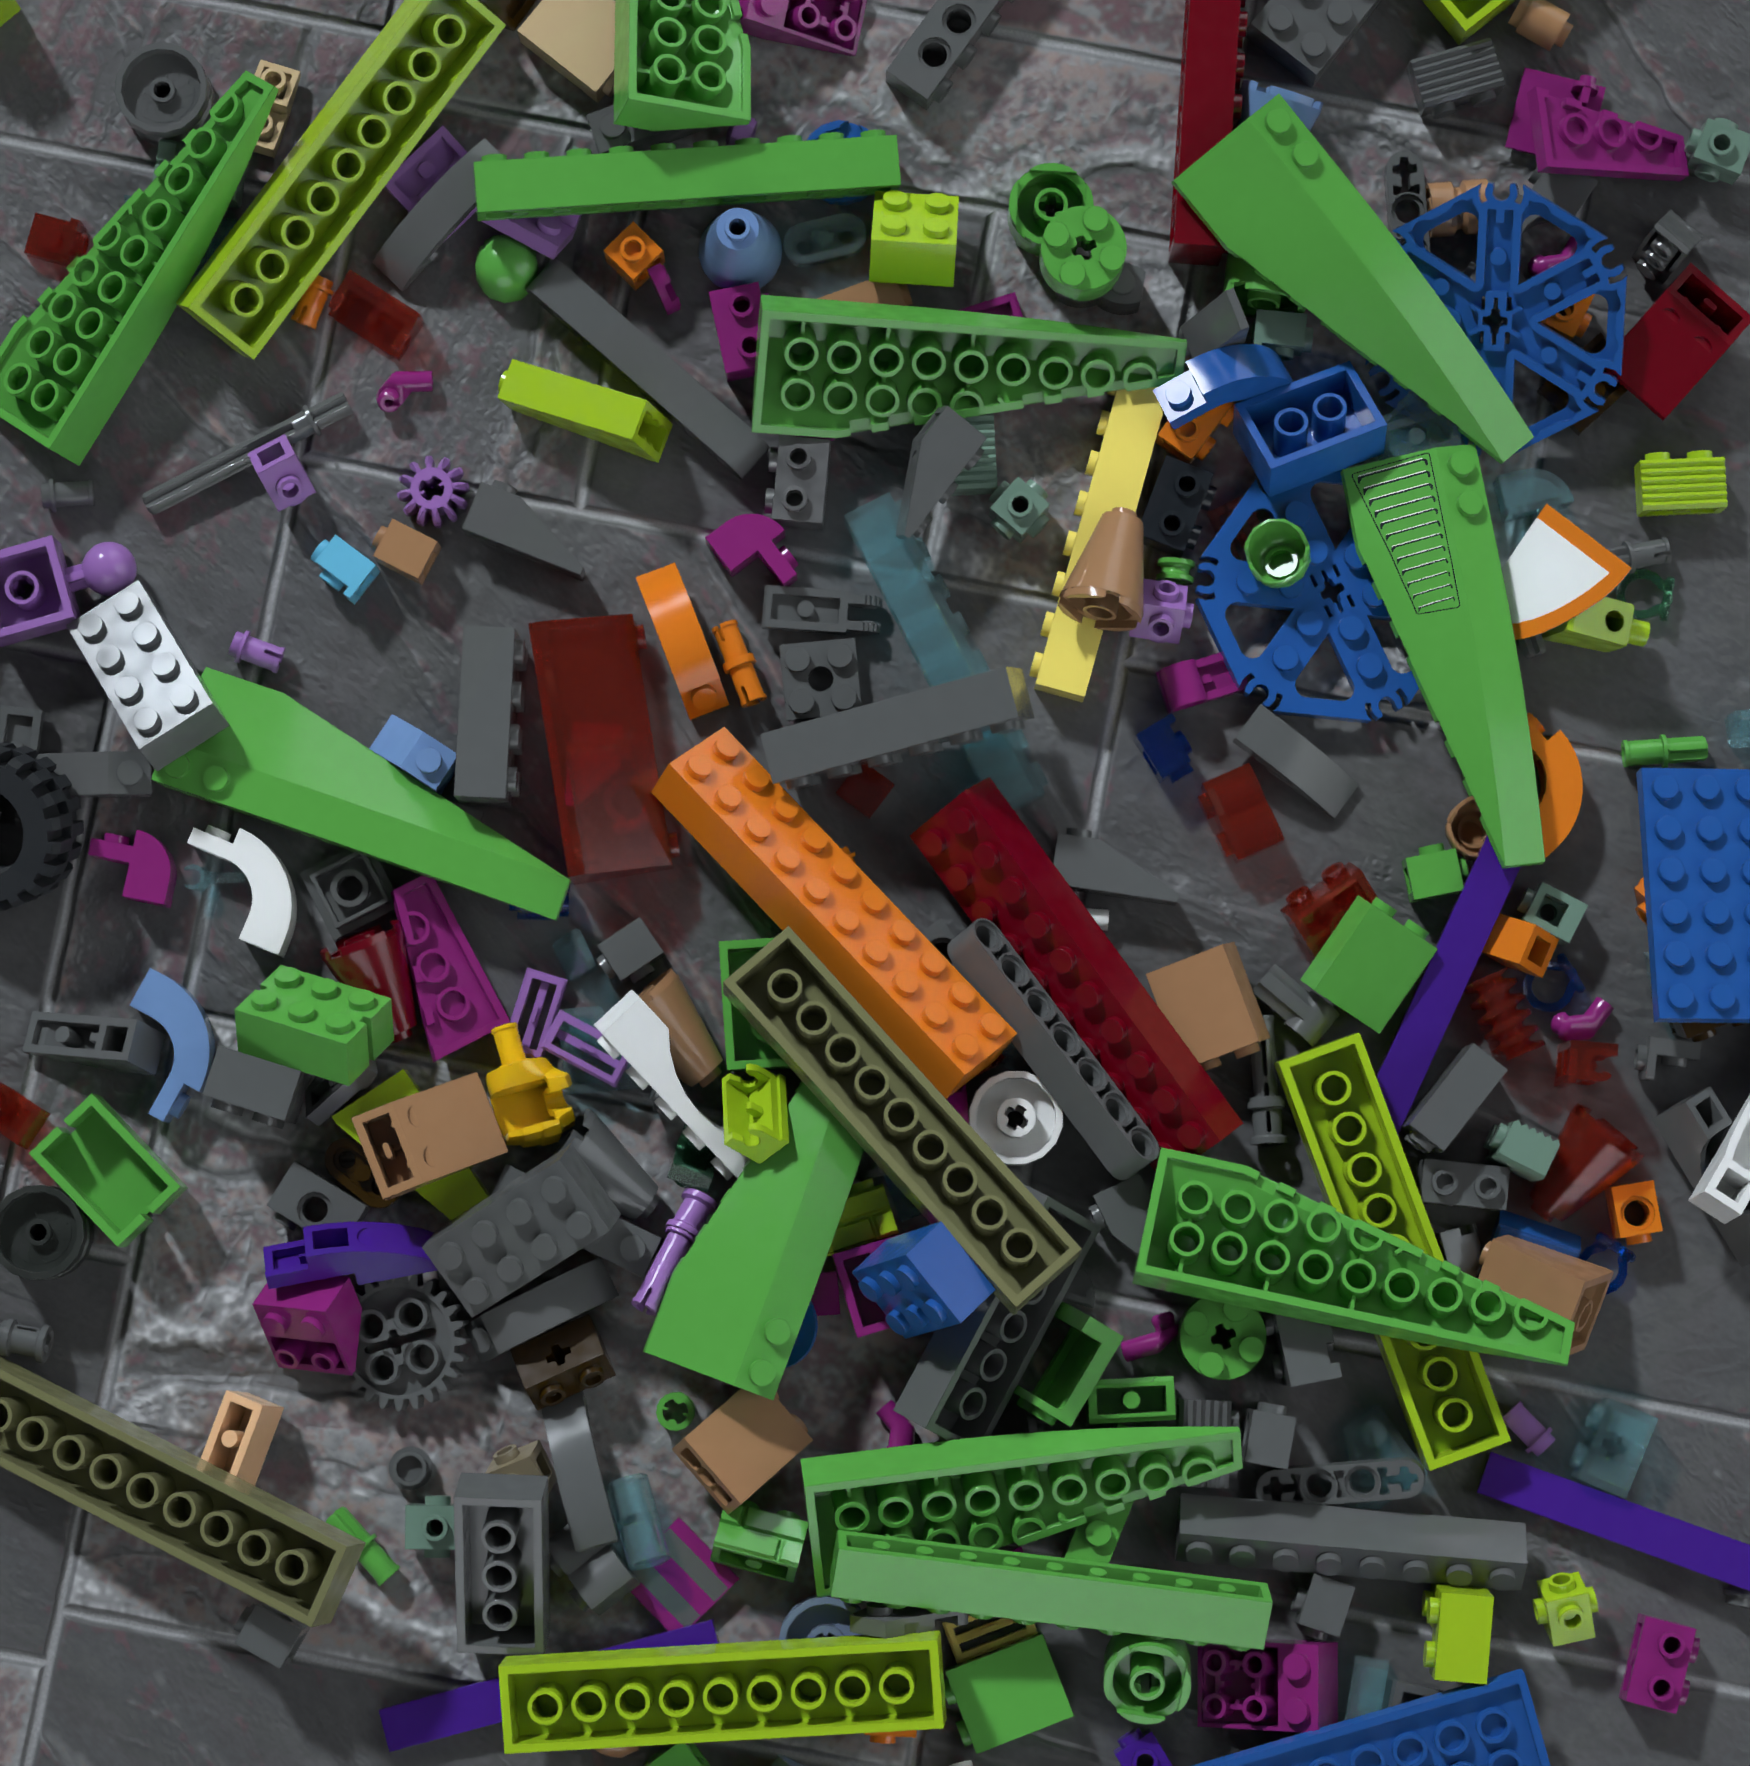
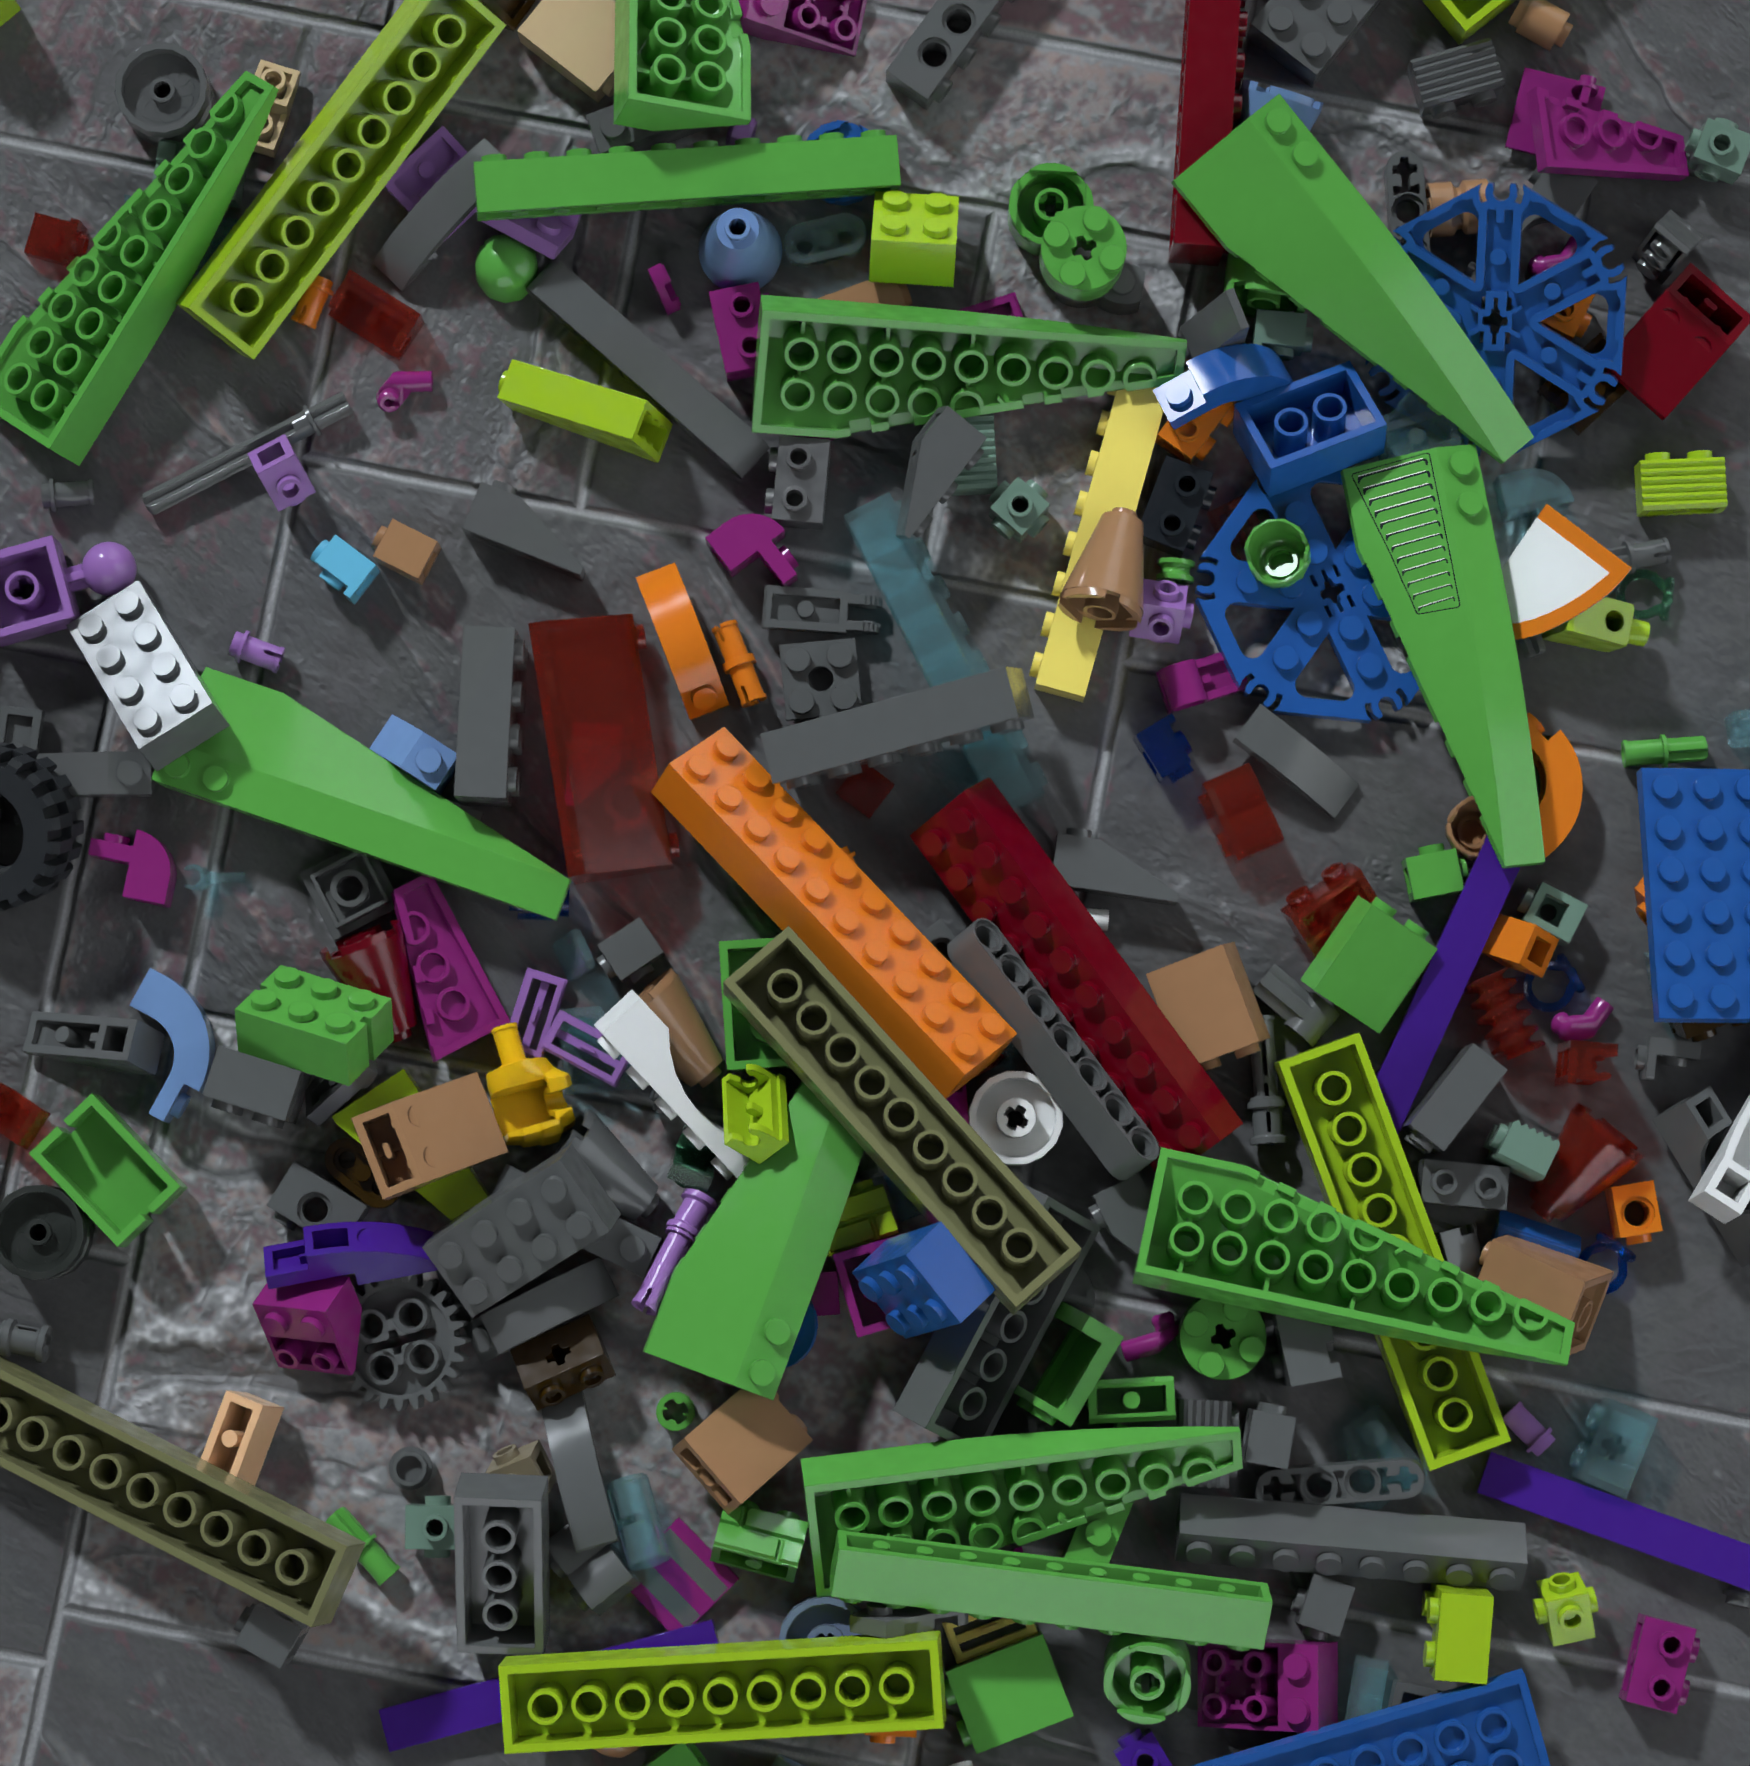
(273, 893): white arch -> none
(428, 478): medium lavender gear -> none
(633, 254): orange brick -> none
(900, 1428): magenta arm -> none

